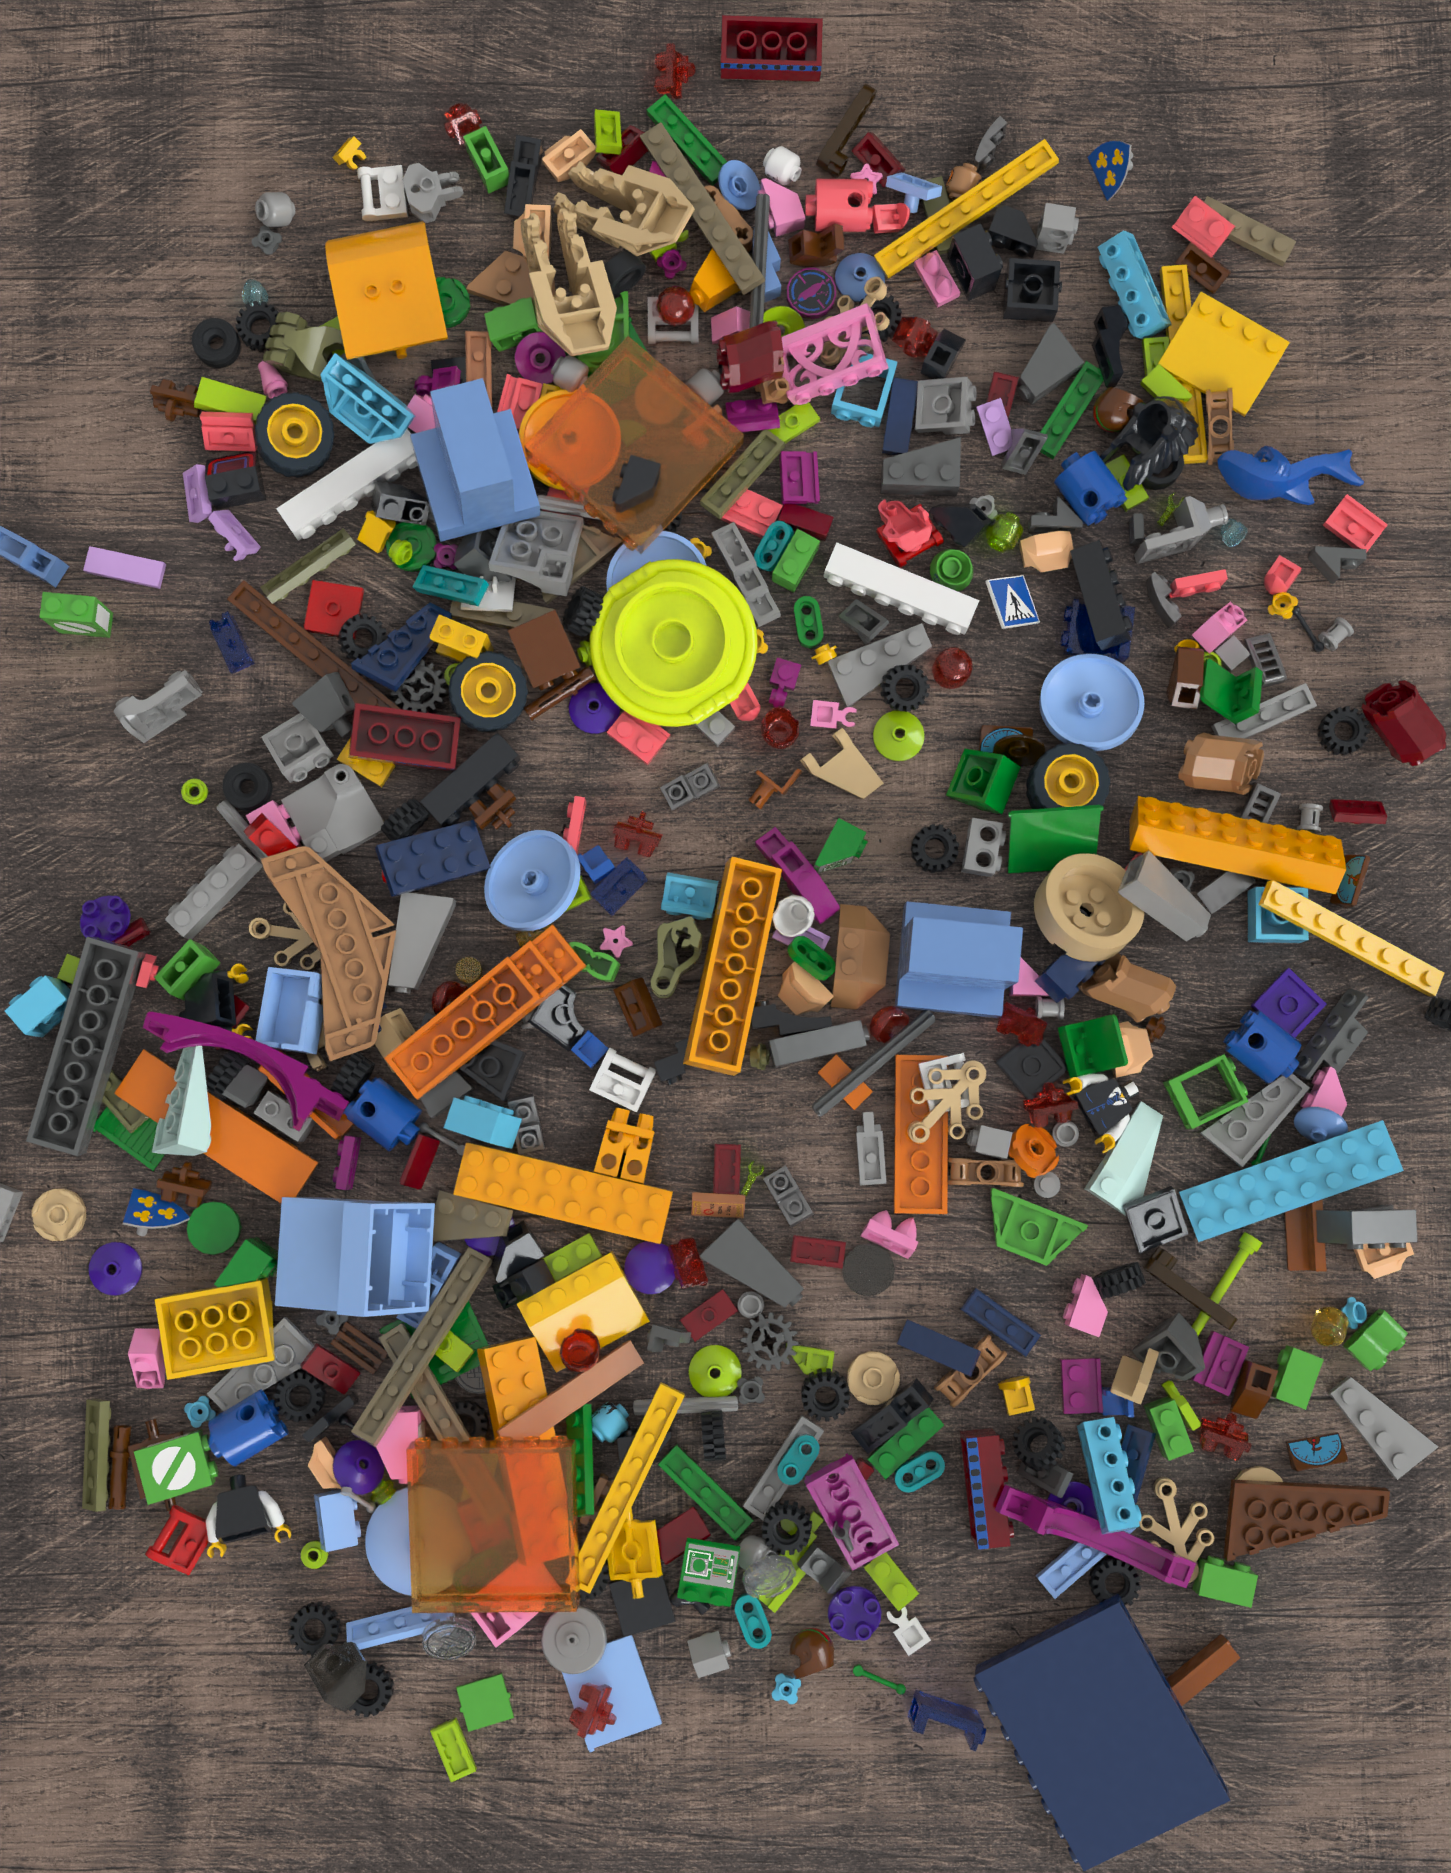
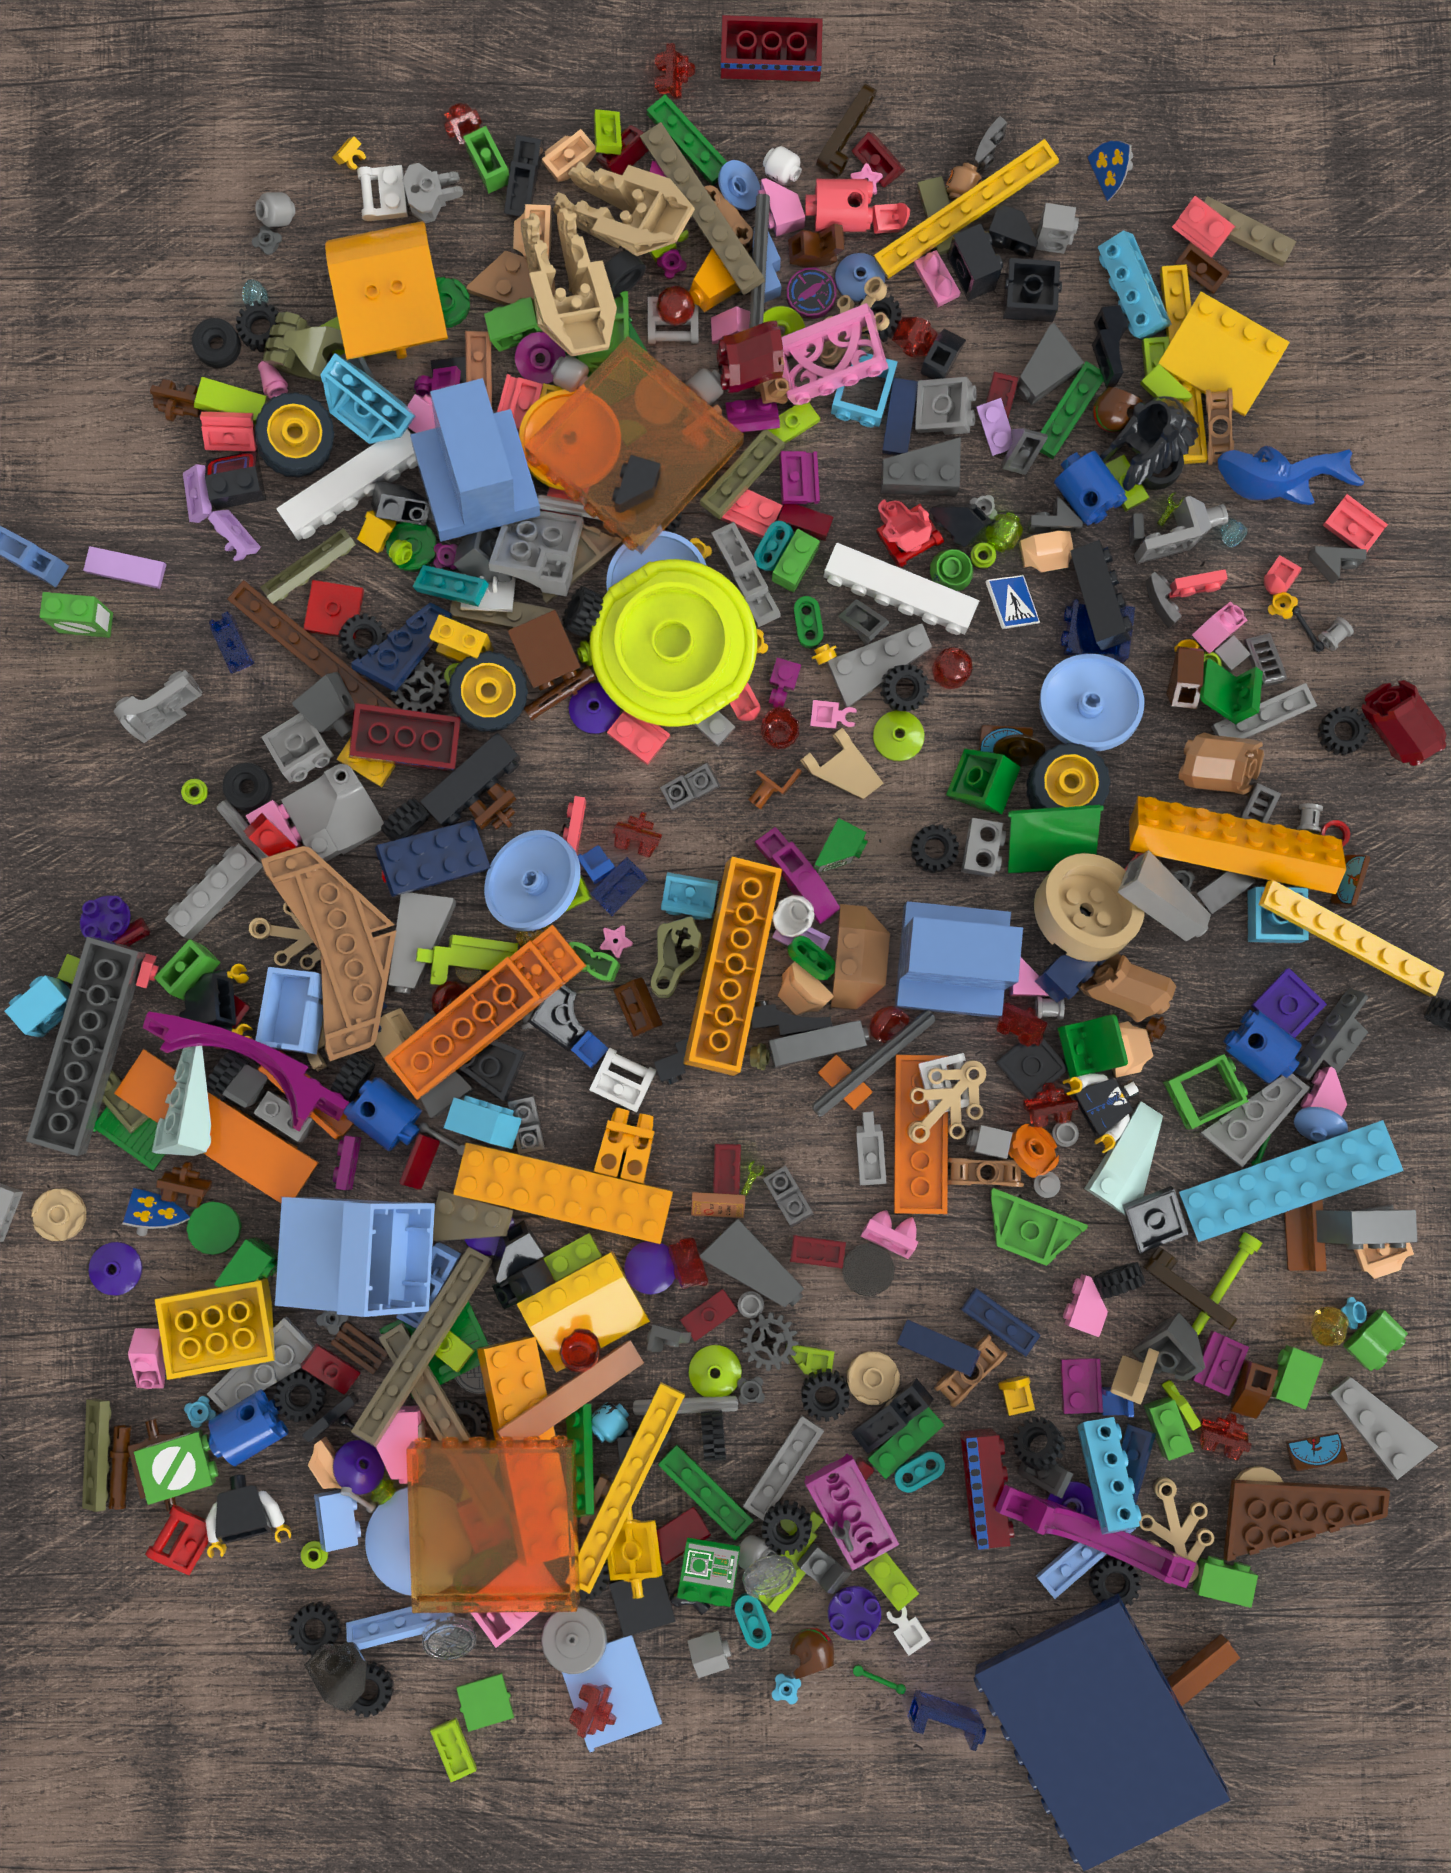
(465, 953): none -> lime piece
(796, 1458): teal plate -> none
(914, 189): light blue tile -> none
(983, 548): none -> lime plate
(1344, 828): none -> red piece
(1357, 811): dark red plate -> none

